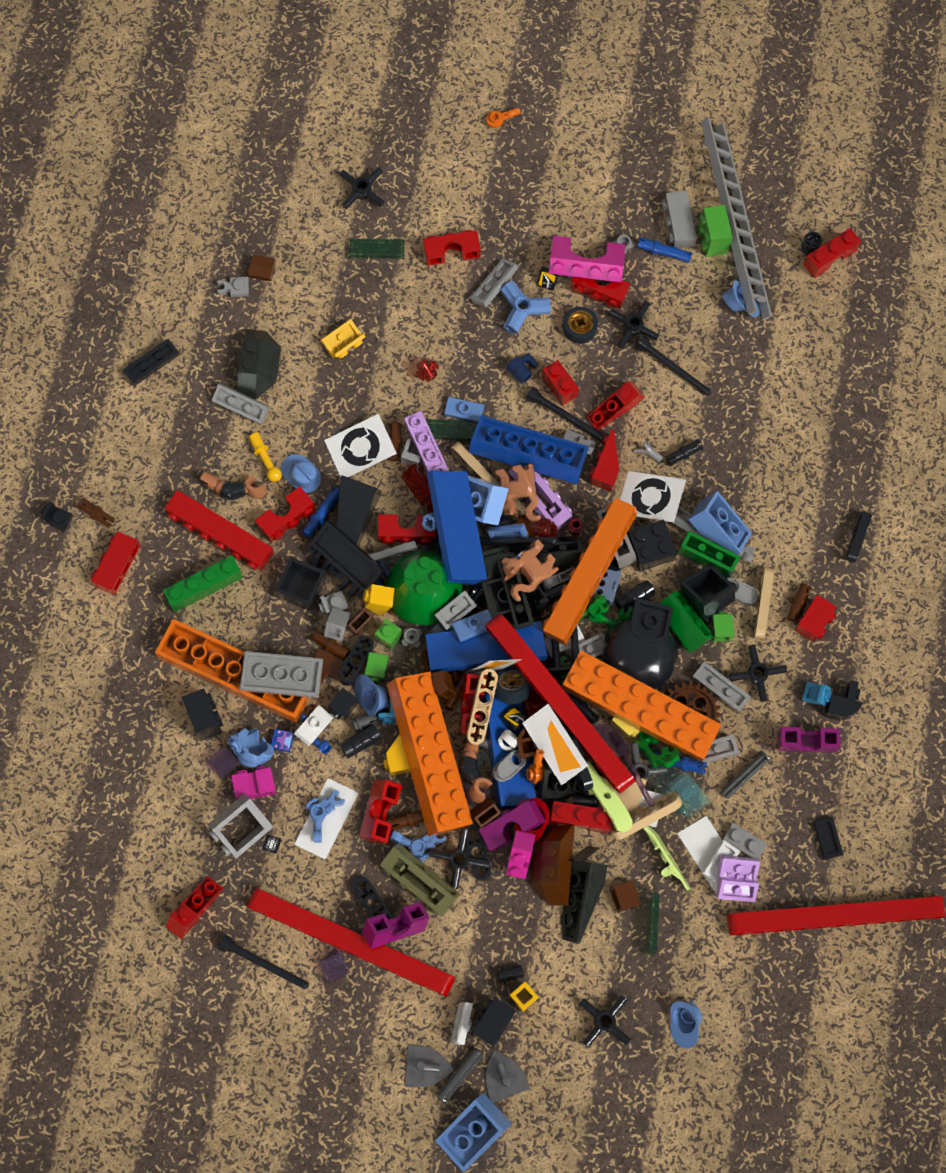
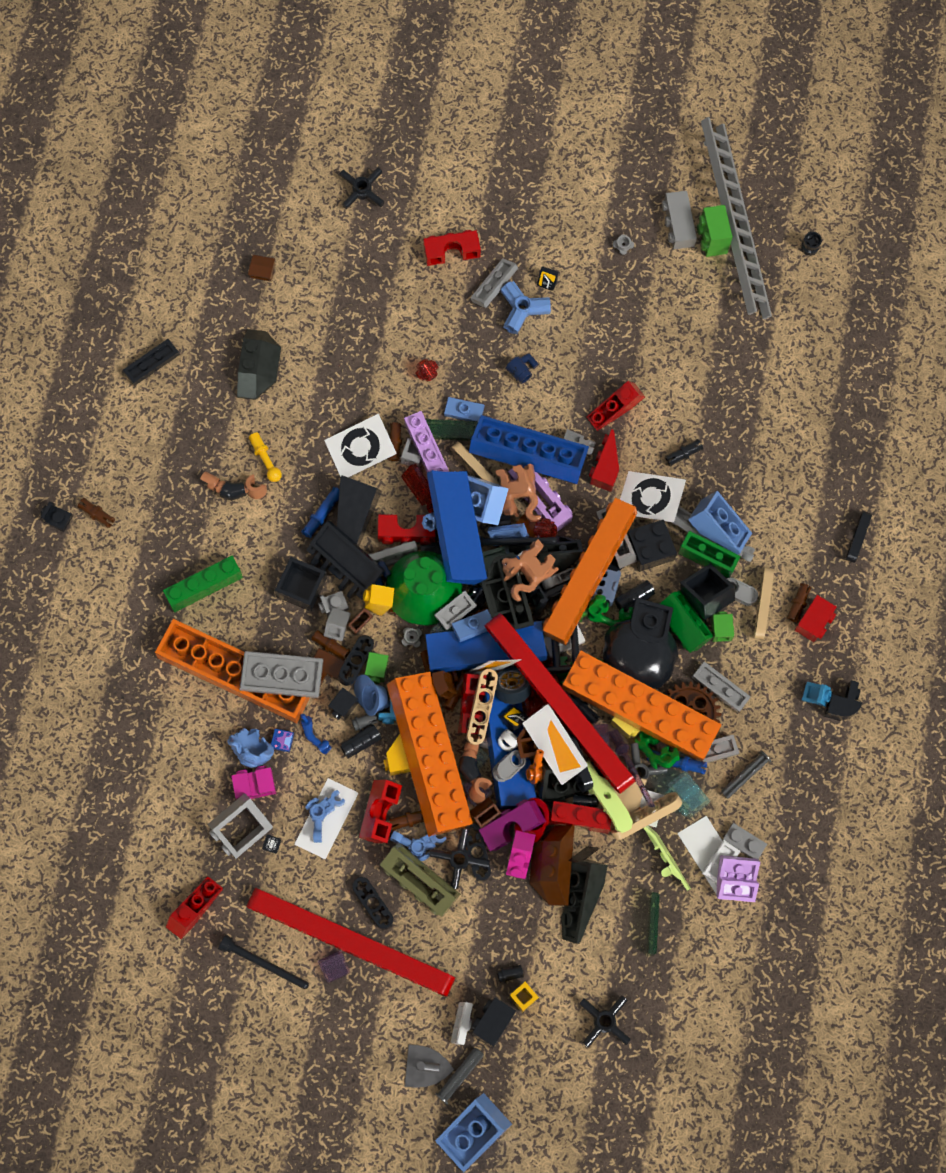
(115, 563): red brick -> none
(201, 713): black piece -> none
(219, 530): red brick -> none
(223, 762): clear purple piece -> none
(237, 287): light grey plate -> none
(240, 403): light grey plate -> none
(275, 526): red arch -> none
(301, 473): medium blue piece -> none
(313, 725): white plate -> none
(342, 339): yellow bracket -> none
(377, 248): clear green tile -> none
(381, 931): magenta arch -> none
(388, 634): bright green brick -> none
(495, 118): orange plate -> none
(504, 1077): flat silver shield -> none
(535, 396): black piece -> none
(560, 382): red brick -> none
(567, 263): dark pink arch -> none
(575, 527): dark red pin -> none
(586, 331): wheel -> none
(592, 646): light grey plate -> none
(611, 294): red arch -> none
(625, 896): reddish brown piece -> none
(633, 318): black bar -> none
(645, 345): black piece -> none
(649, 451): light grey bar -> none
(662, 249): blue pin -> none
(685, 1023): medium blue piece -> none
(735, 299): medium blue piece -> none
(756, 665): black bar -> none
(795, 740): magenta arch -> none
(823, 257): red arch -> none
(827, 838): black tile -> none
(836, 915): red beam -> none

